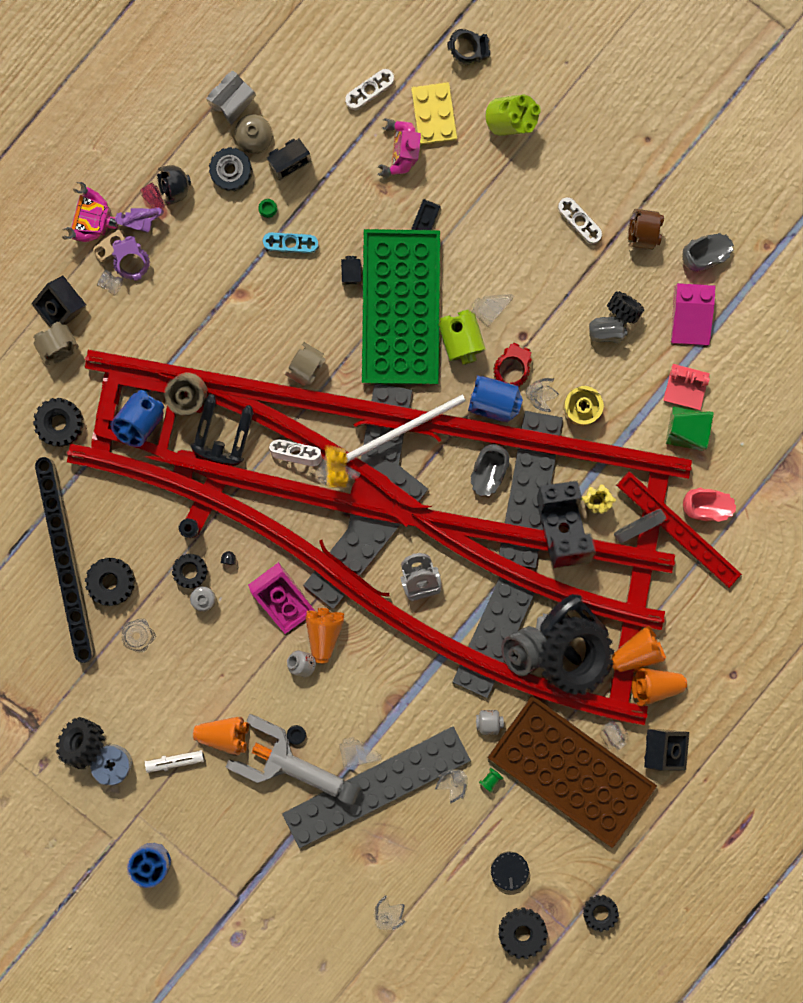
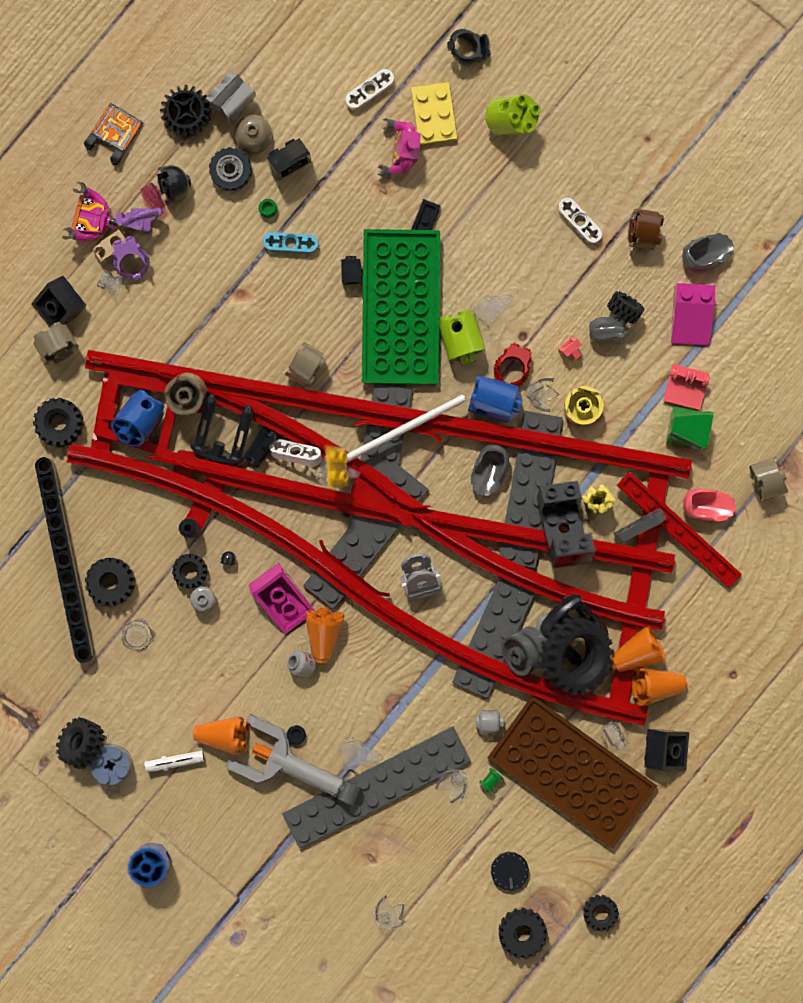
(116, 130): none -> flag
(182, 117): none -> black gear
(260, 447): none -> black hinge
(570, 348): none -> coral tile
(768, 479): none -> dark tan brick

